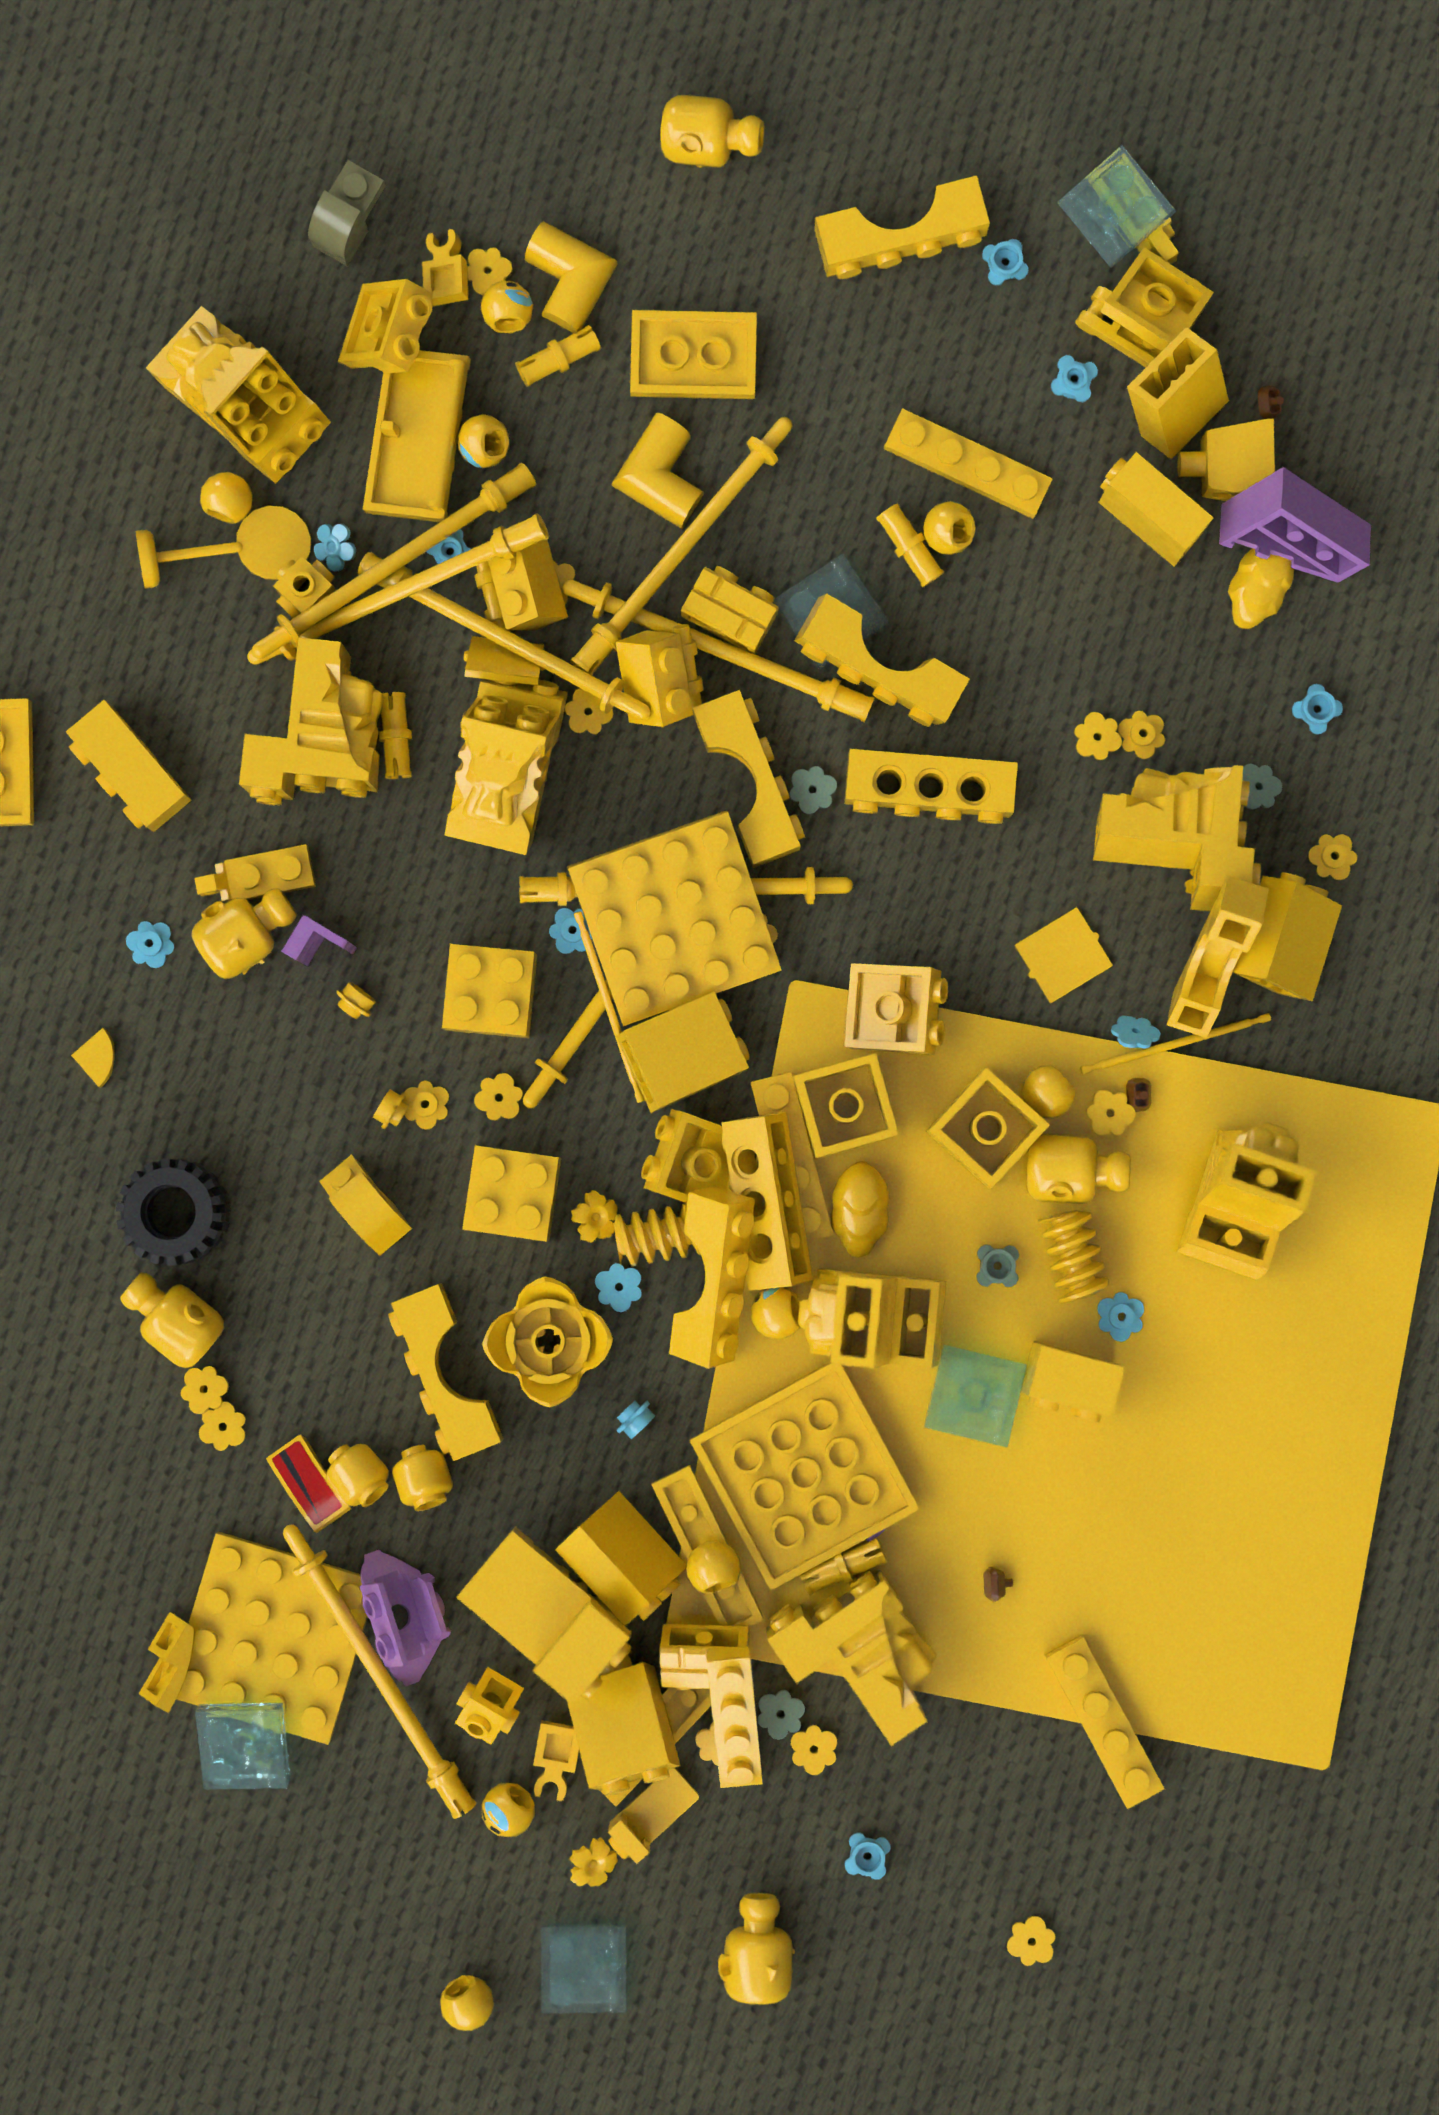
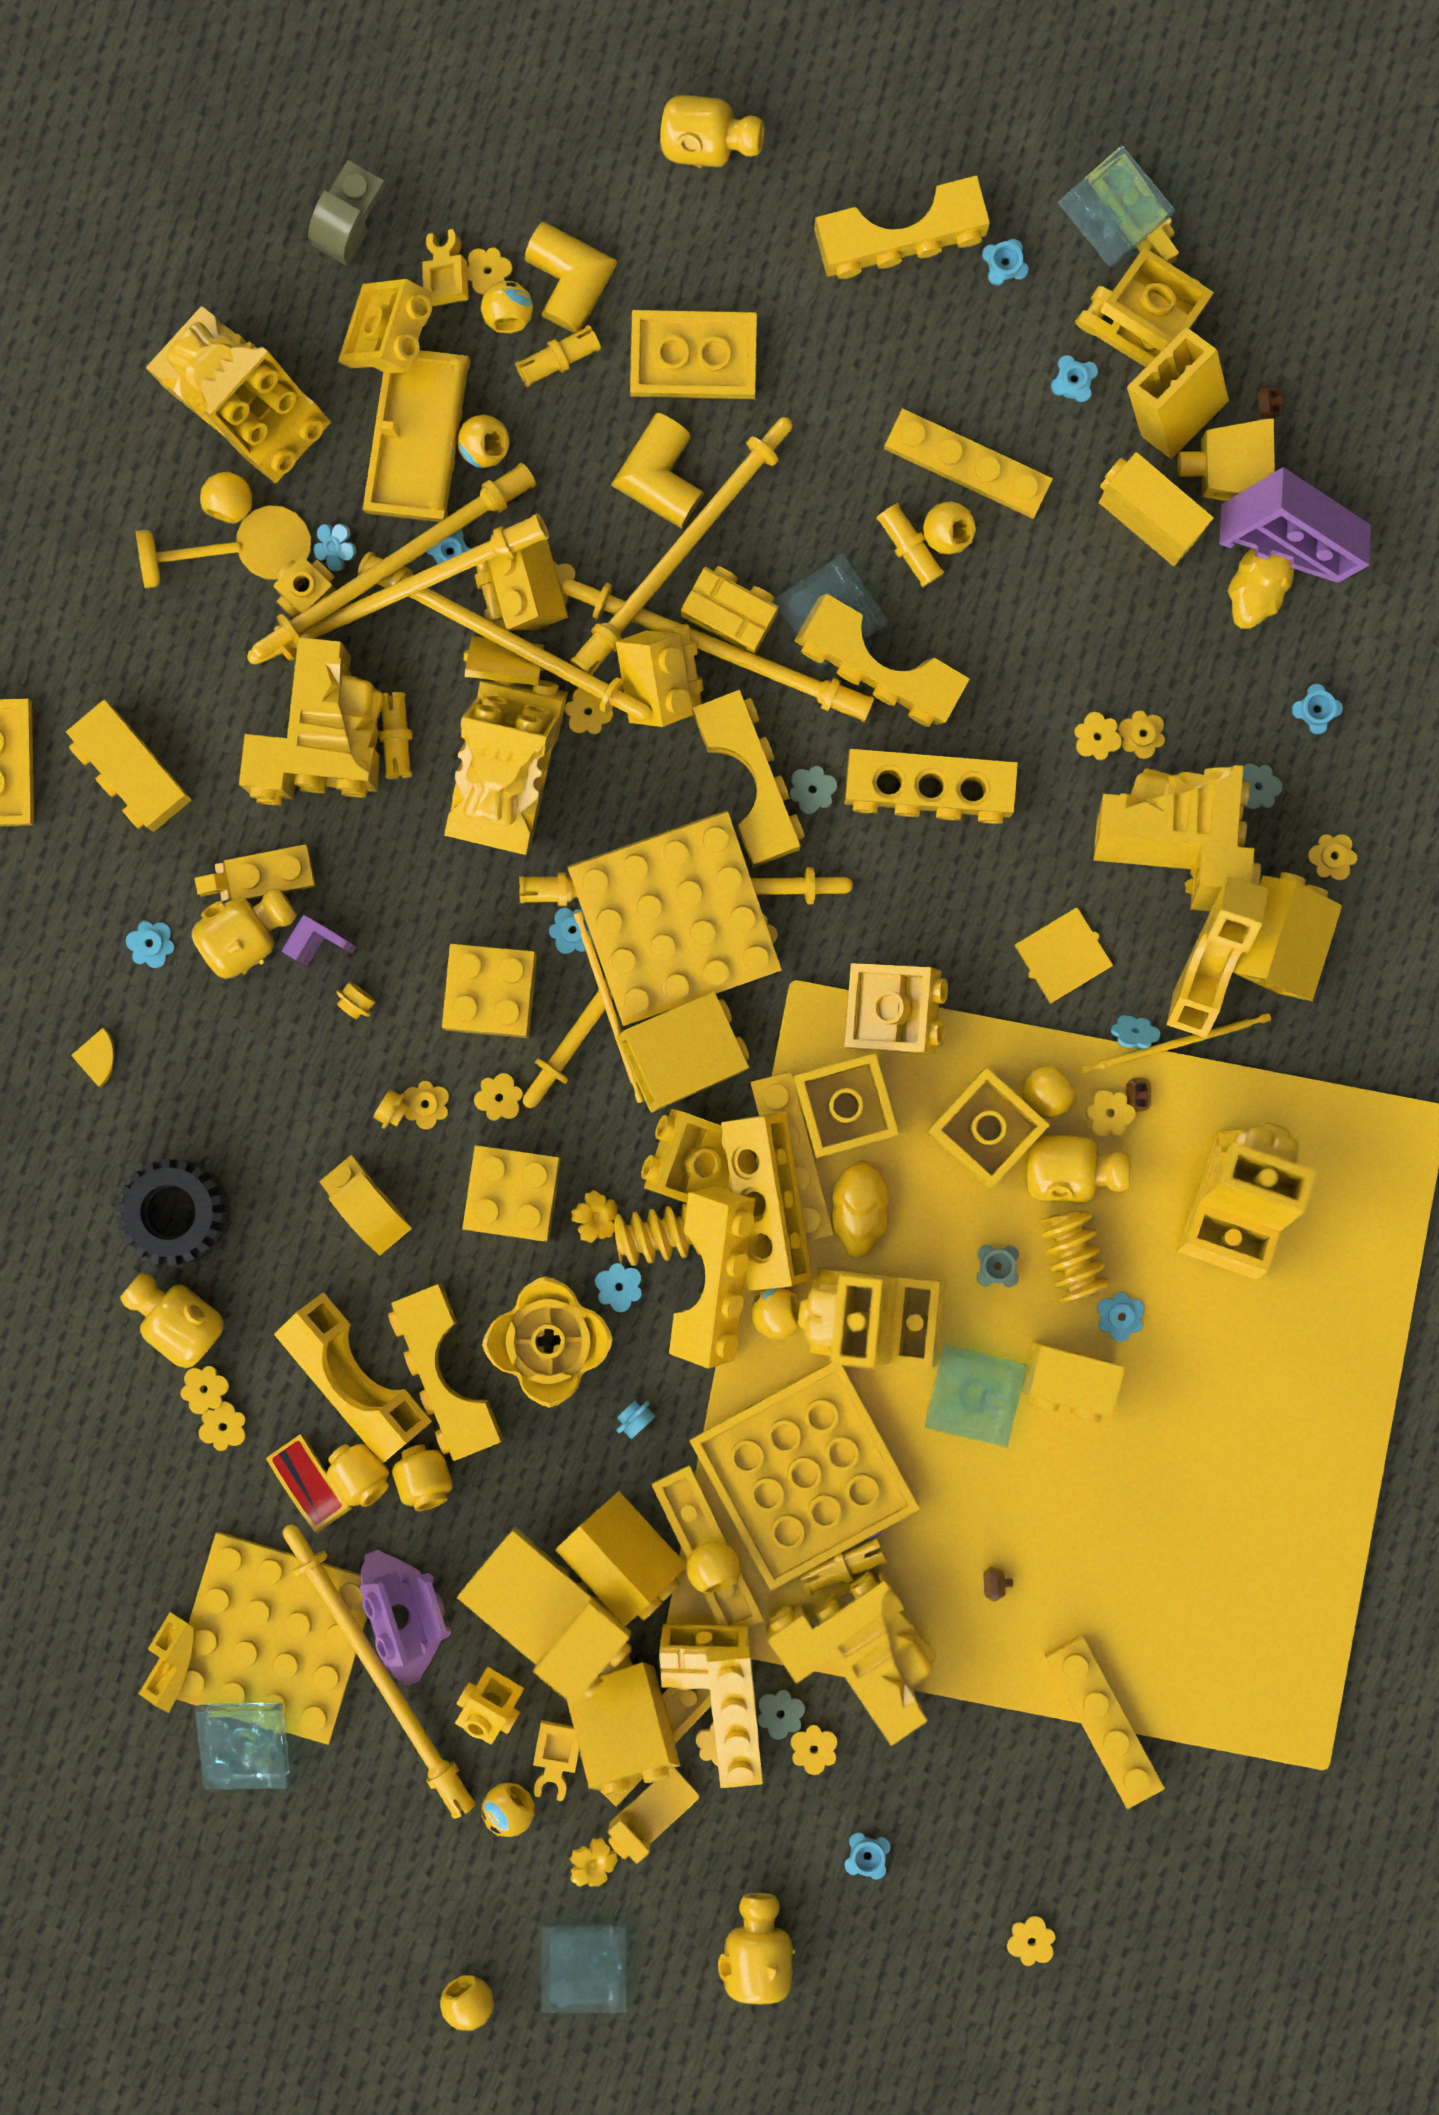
(320, 1345): none -> yellow arch

